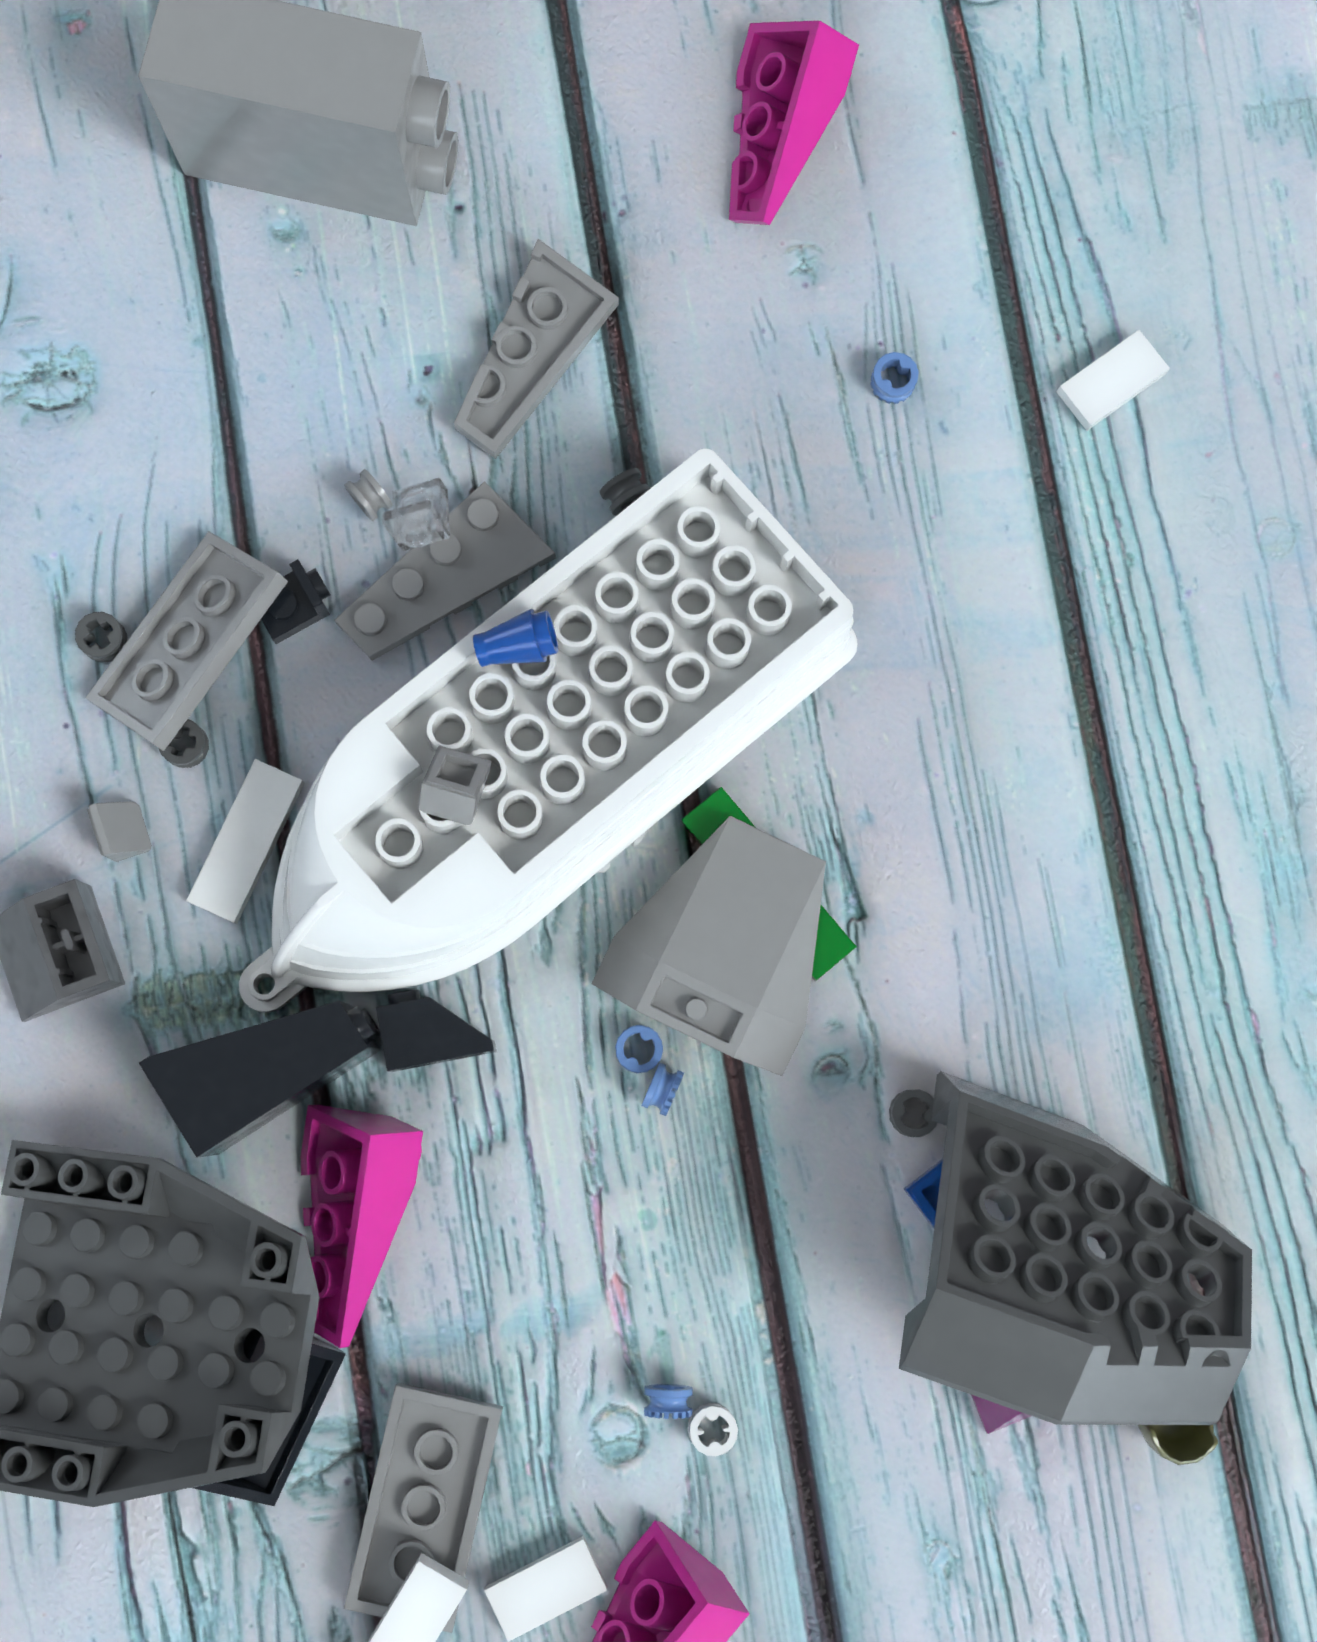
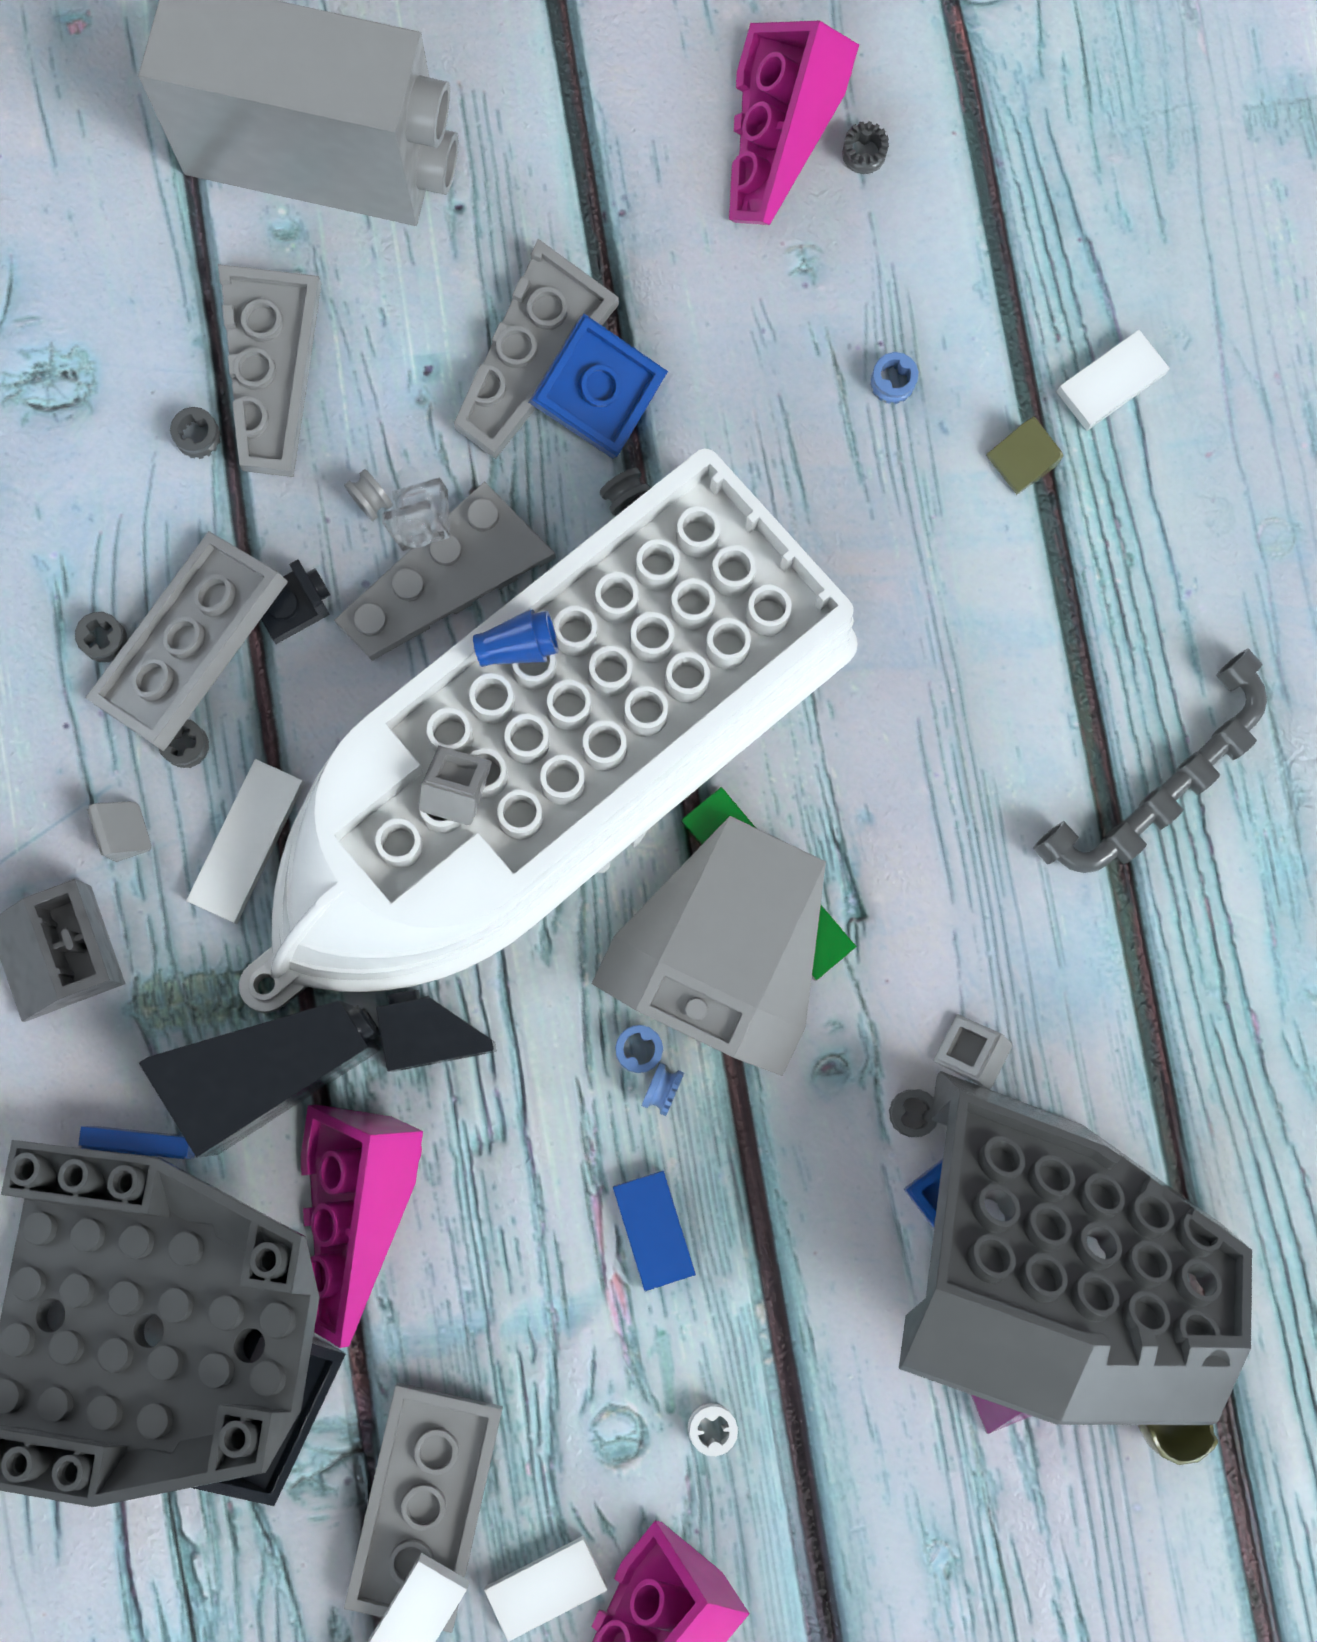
(135, 1142): none -> blue tile
(187, 445): none -> dark grey bush
(270, 349): none -> light grey wing
(598, 386): none -> blue tile
(654, 1230): none -> blue tile
(668, 1399): medium blue bush -> none
(864, 134): none -> dark grey bush
(973, 1051): none -> light grey slope
(1025, 455): none -> olive slope
(1161, 804): none -> dark grey bar

